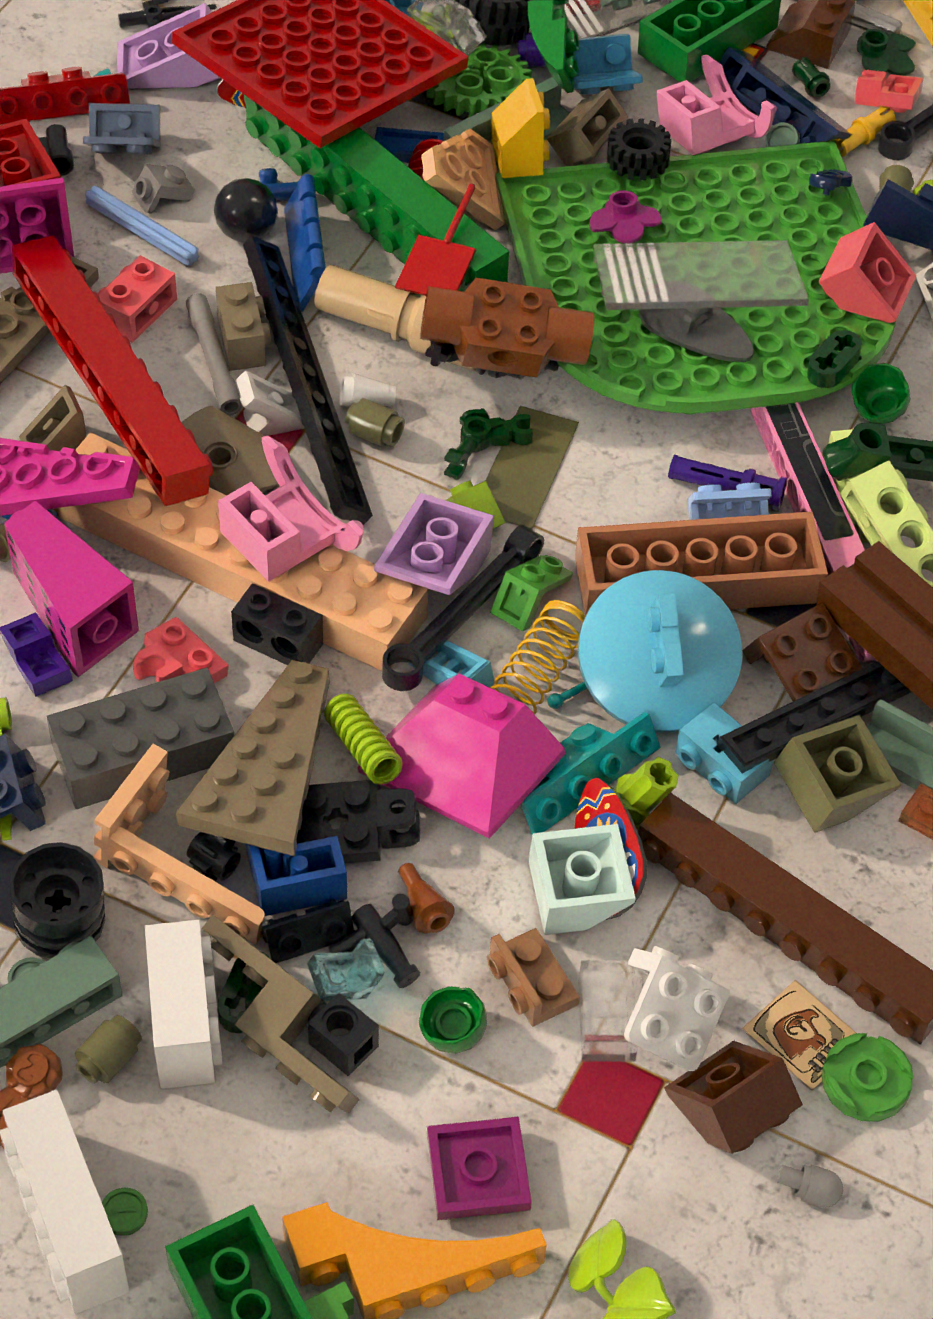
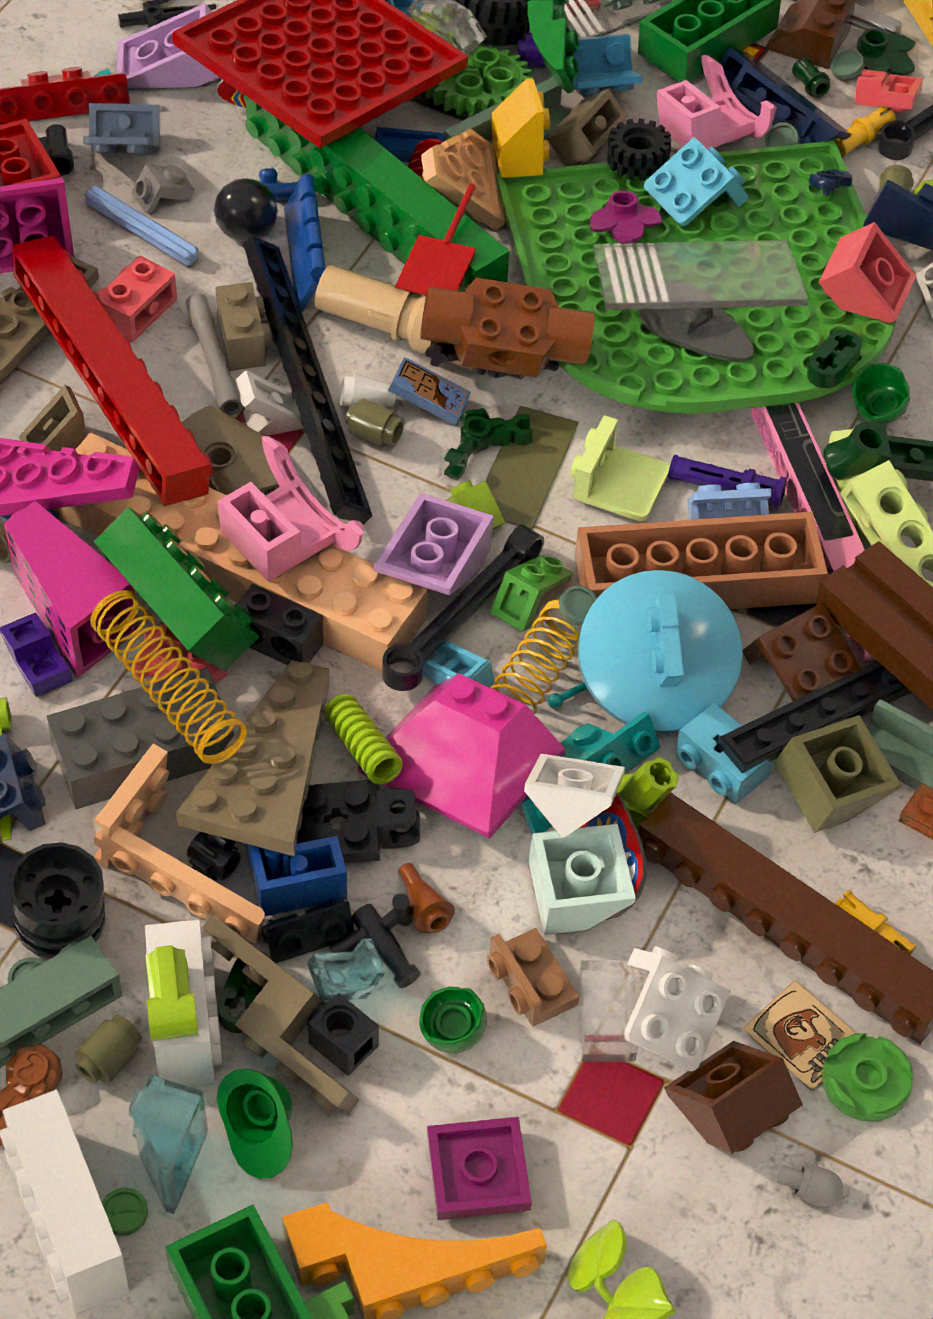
(123, 626): none -> yellow piece
(169, 1134): none -> clear light blue slope
(170, 1002): none -> lime piece
(177, 588): none -> green brick
(256, 1121): none -> green piece
(429, 391): none -> tile
(572, 790): none -> white slope
(575, 604): none -> sand green piece
(617, 476): none -> yellowish green bracket
(693, 182): none -> medium azure bracket
(847, 65): none -> sand green piece
(877, 922): none -> yellow pin

